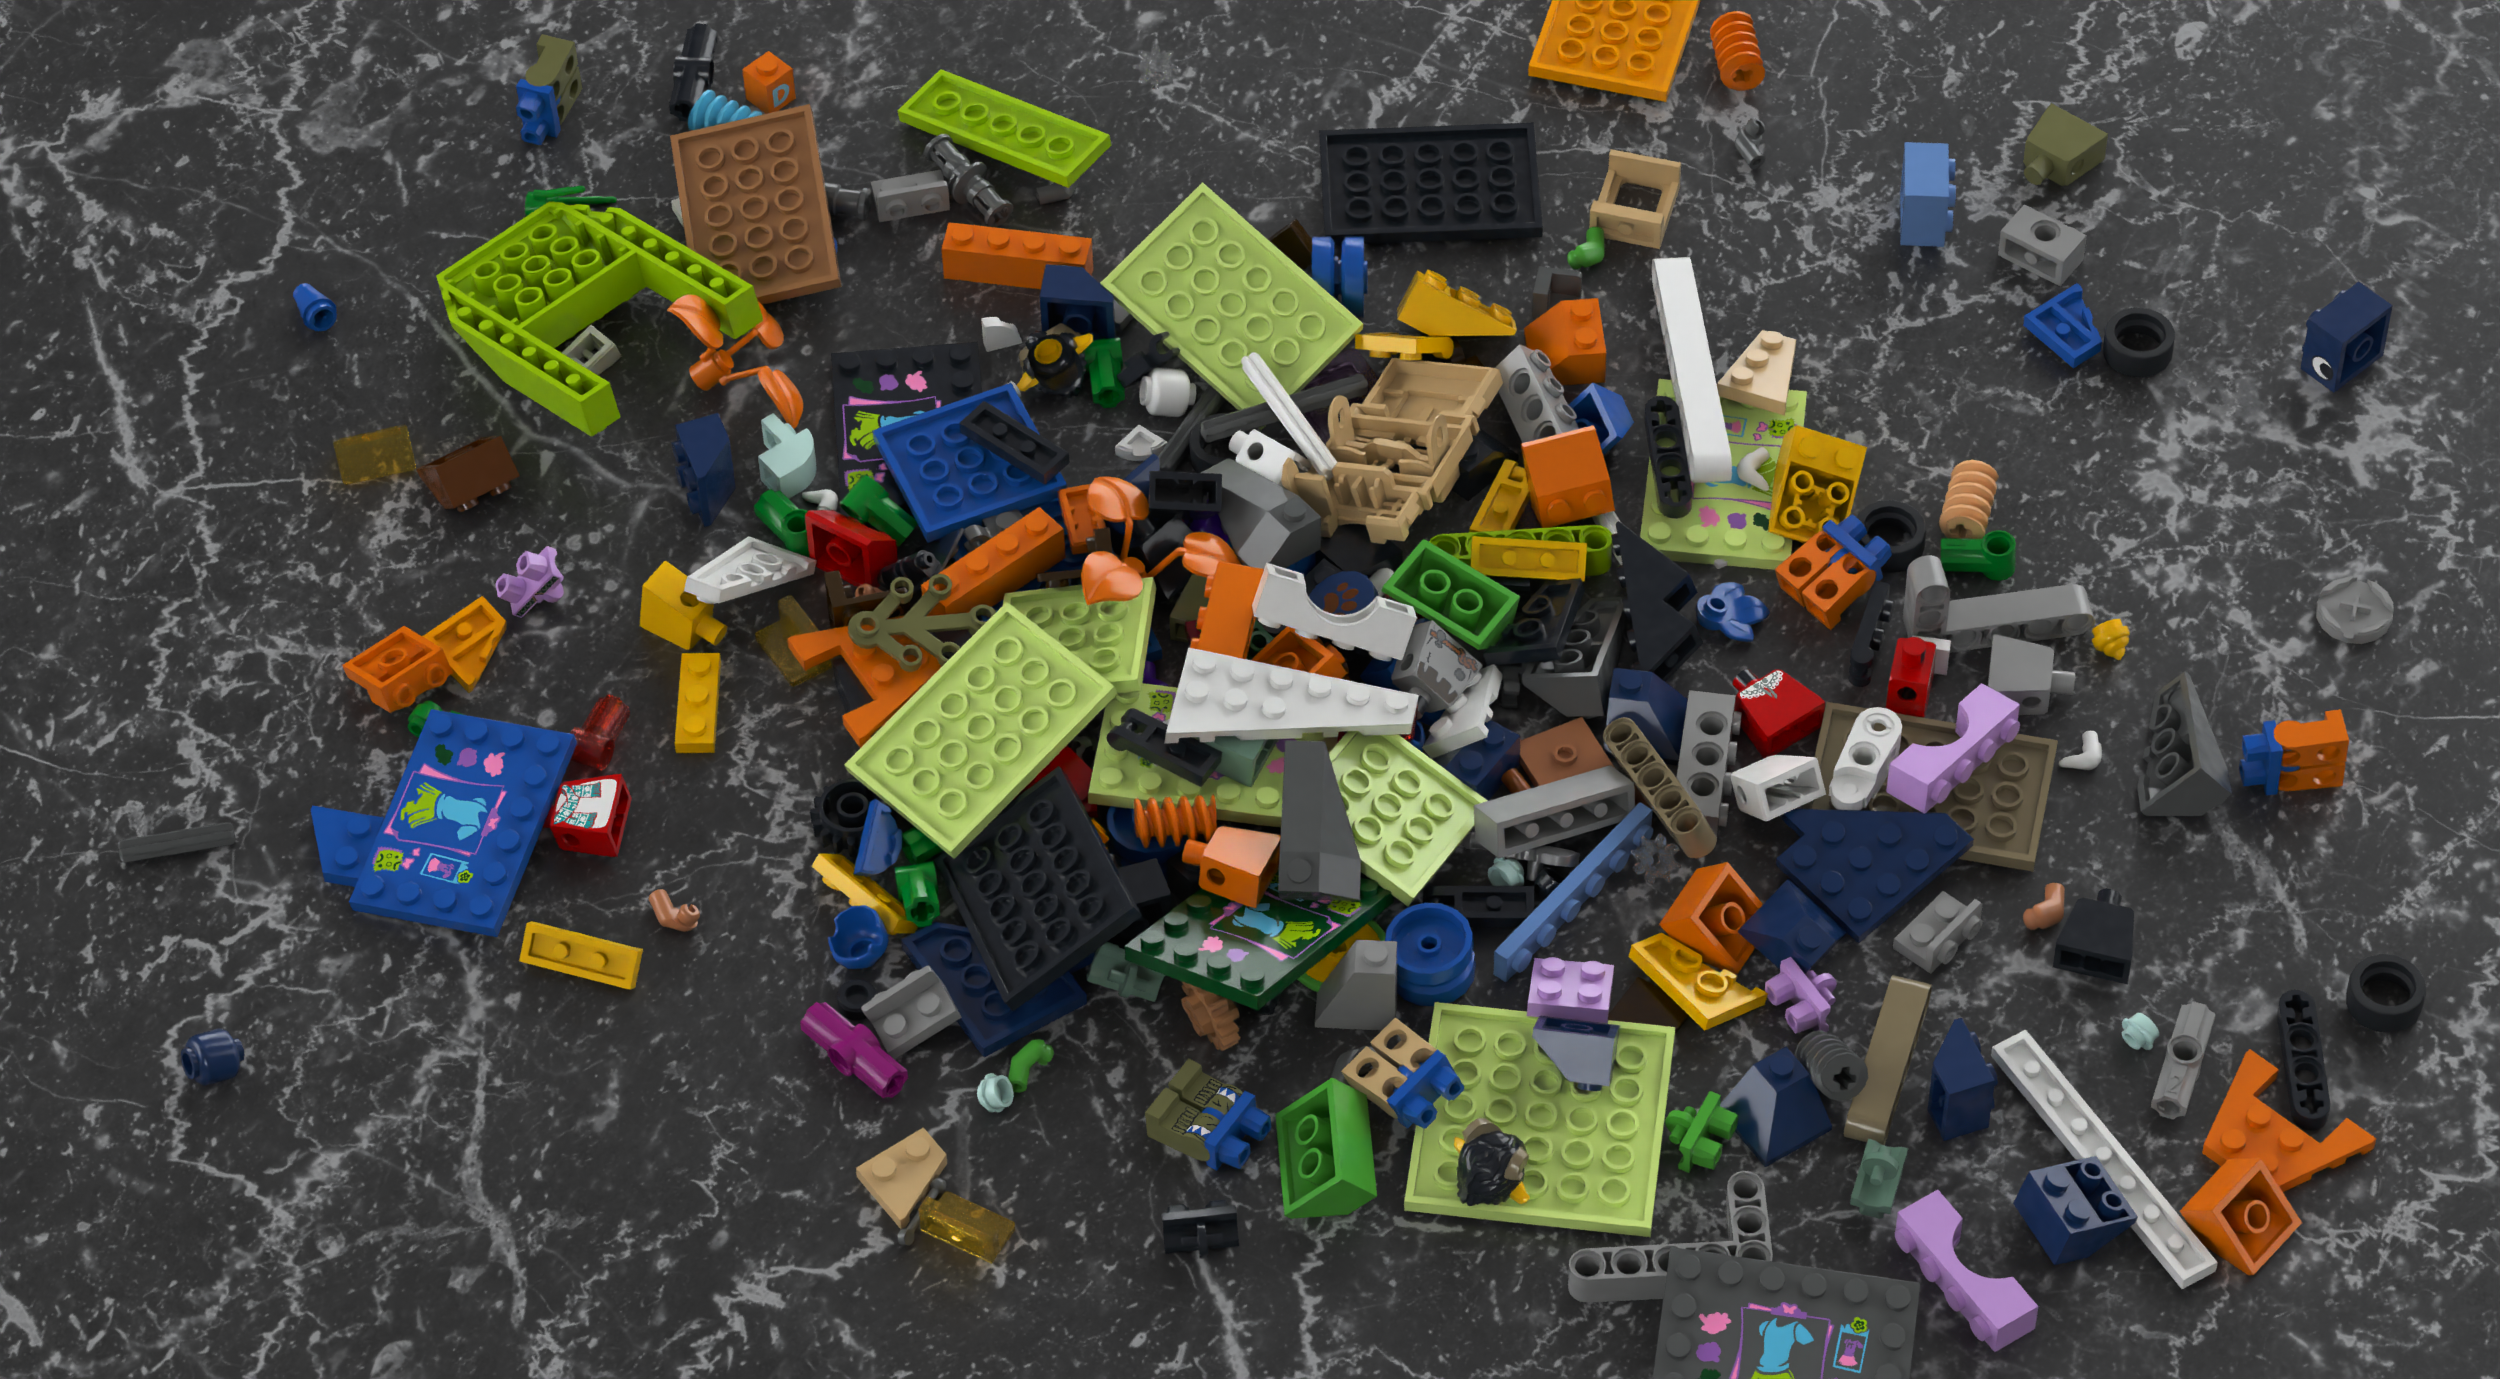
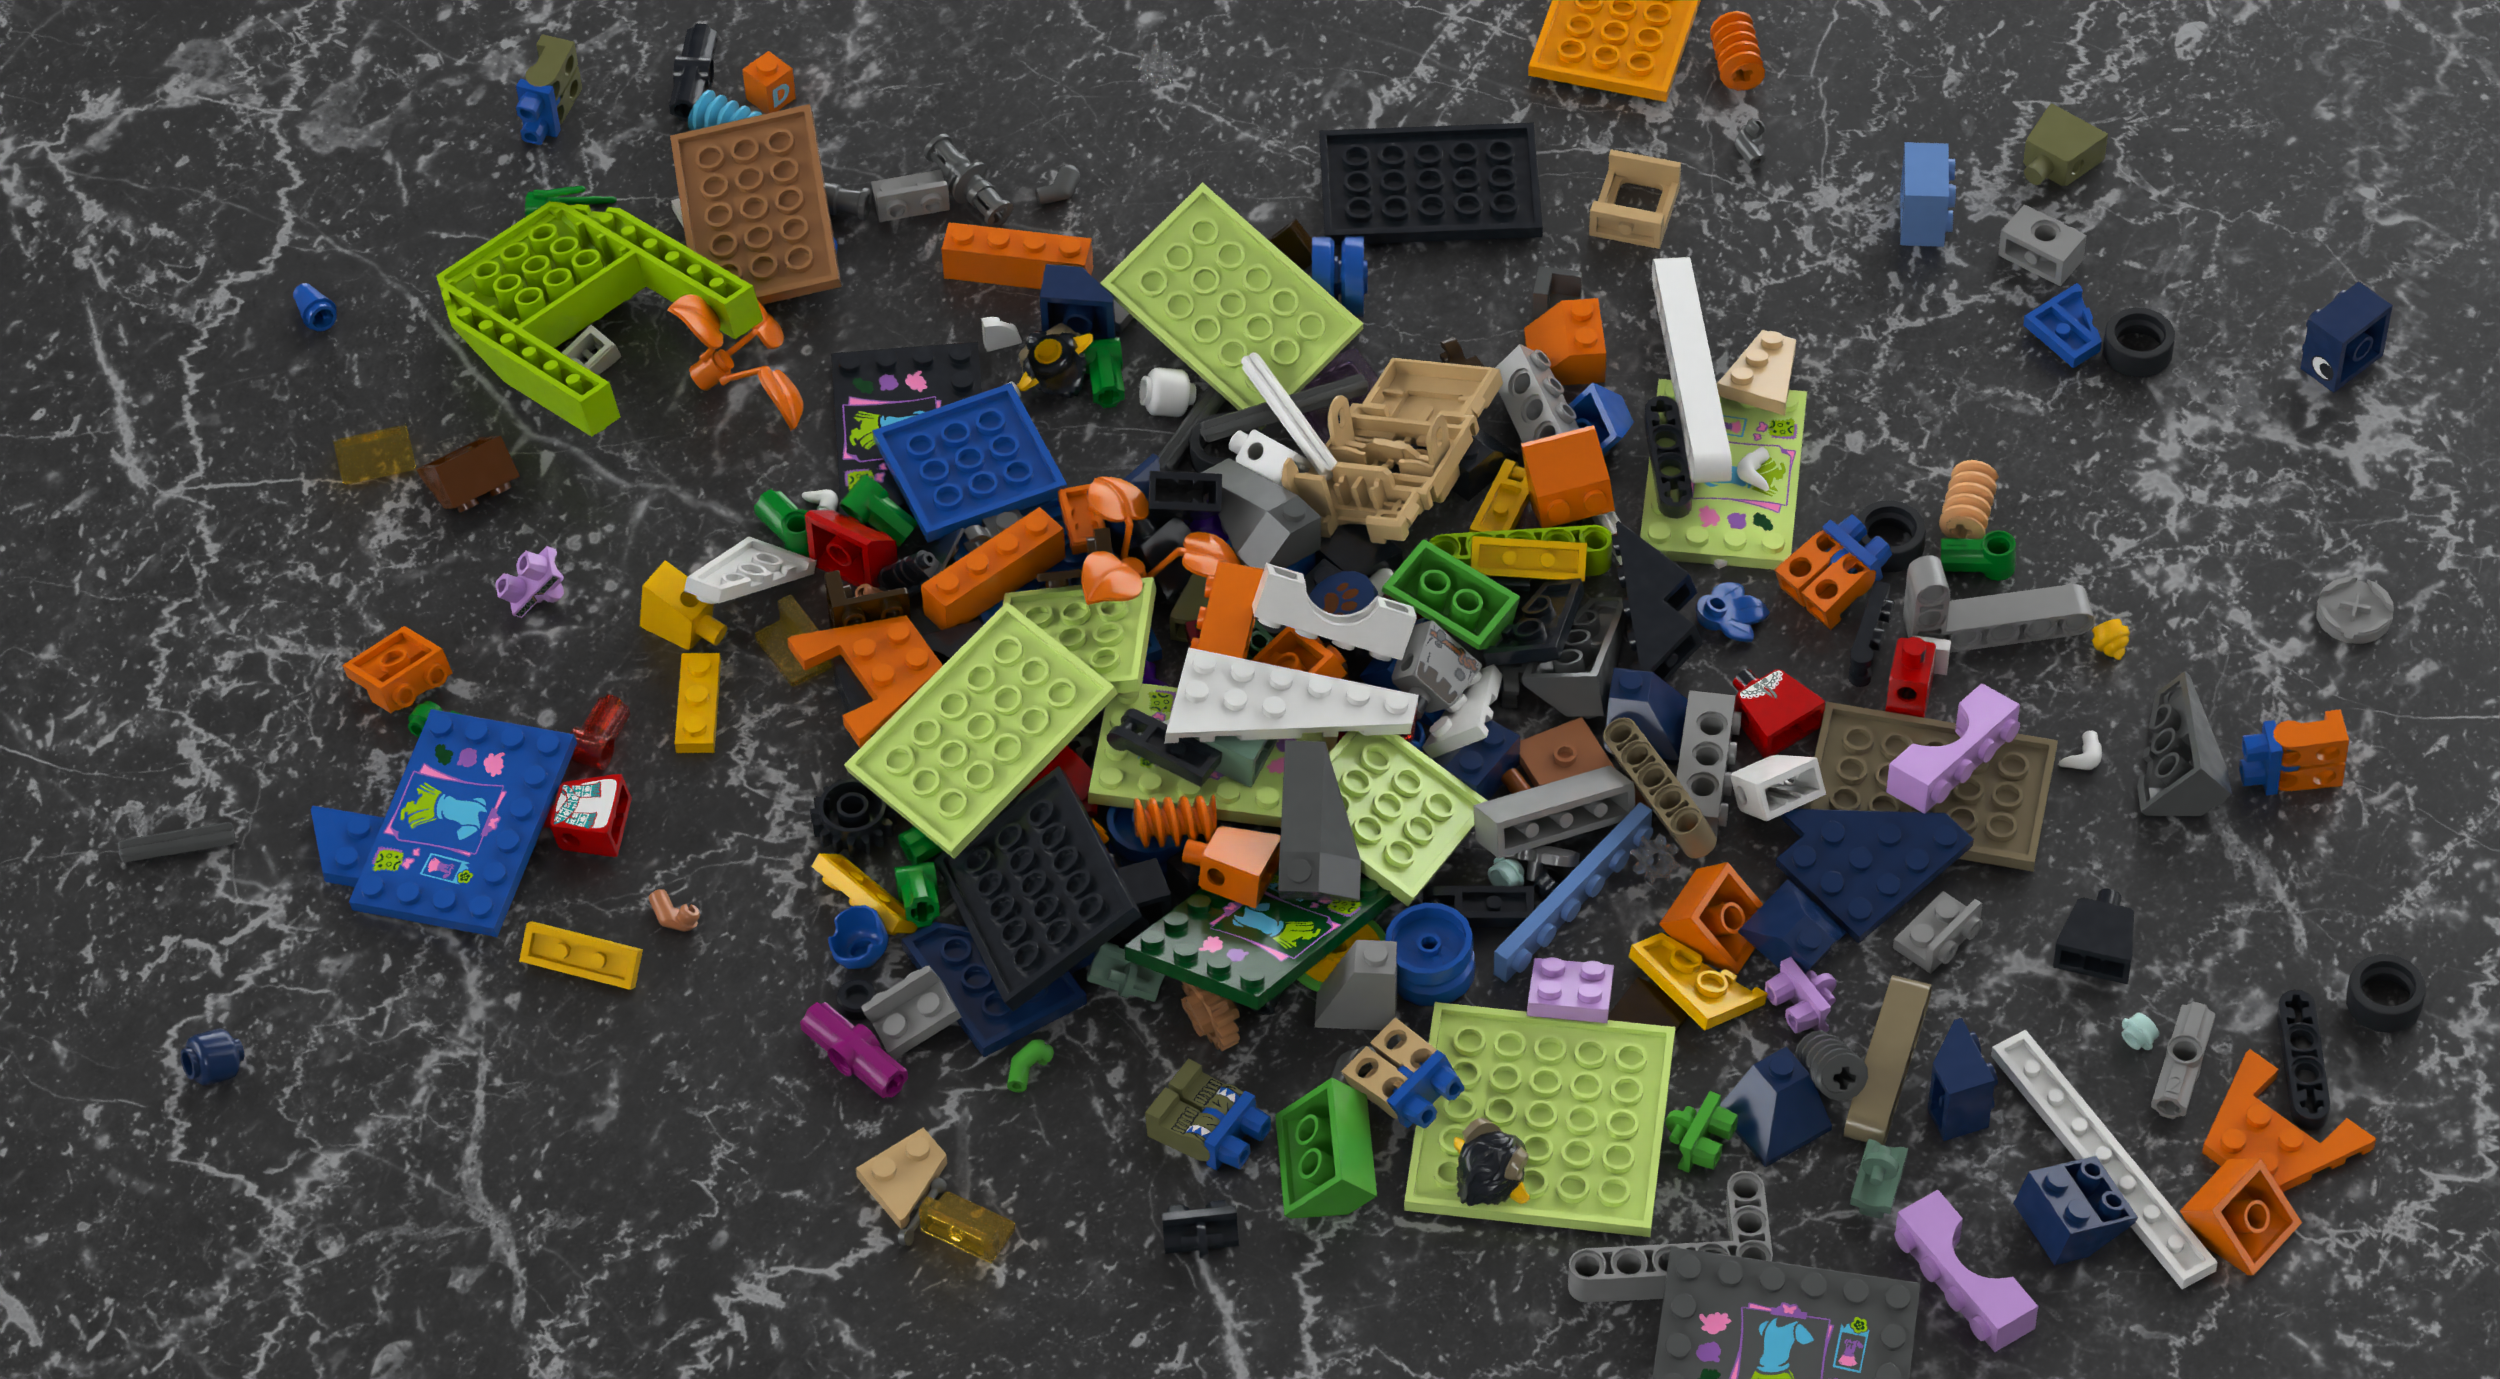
(469, 640): light orange wing -> none
(705, 465): dark blue slope -> none
(790, 460): light aqua brick -> none
(879, 842): blue tile -> none
(914, 624): olive plant -> none
(995, 1092): light aqua plate -> none
(1004, 128): lime plate -> none
(1014, 442): black plate -> none
(1139, 445): white tile -> none
(1141, 364): black plate -> none
(1410, 347): yellow plate -> none
(1444, 311): yellow slope -> none
(1579, 1049): slope -> none
(1590, 252): bright green arm -> none
(1813, 482): yellow slope -> none
(1865, 759): white piece -> none
(2026, 674): light grey torso -> none
(2047, 912): nougat arm -> none

